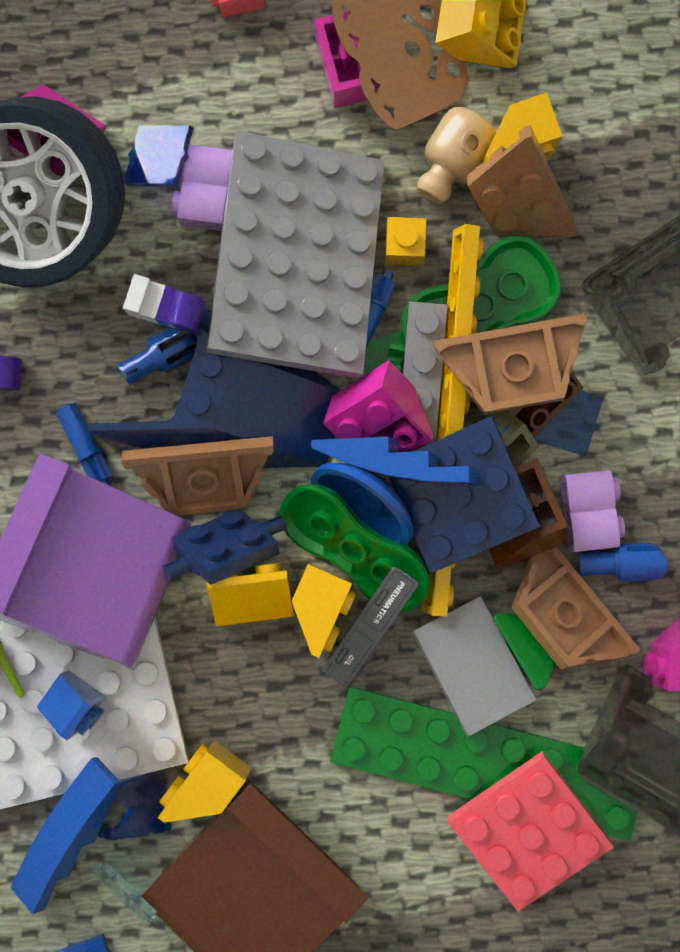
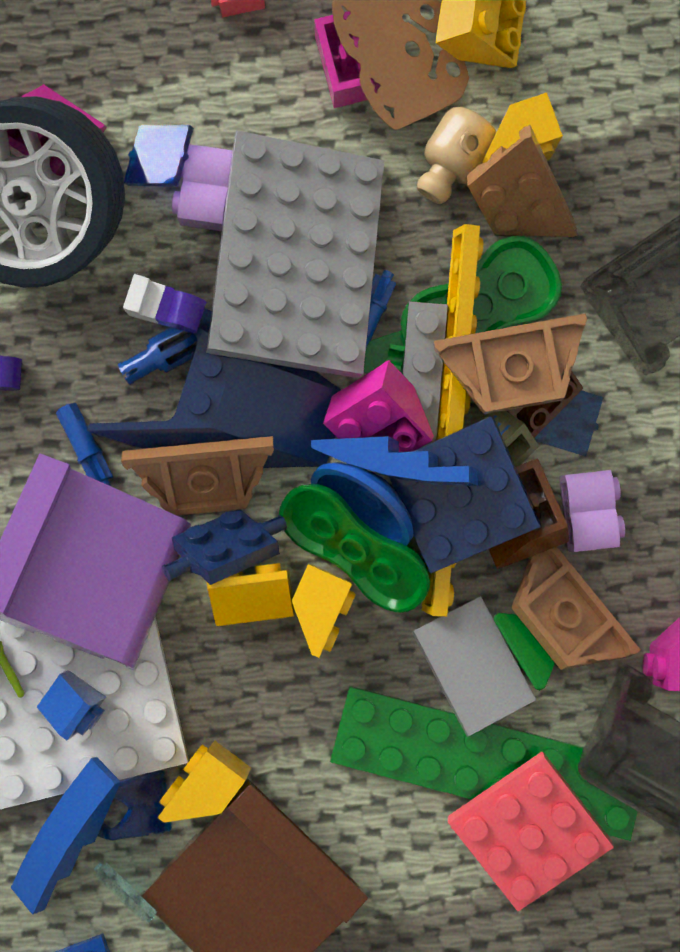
(370, 626): flat silver sticker -> none
(405, 241): yellow brick -> none
(626, 562): blue arm -> none

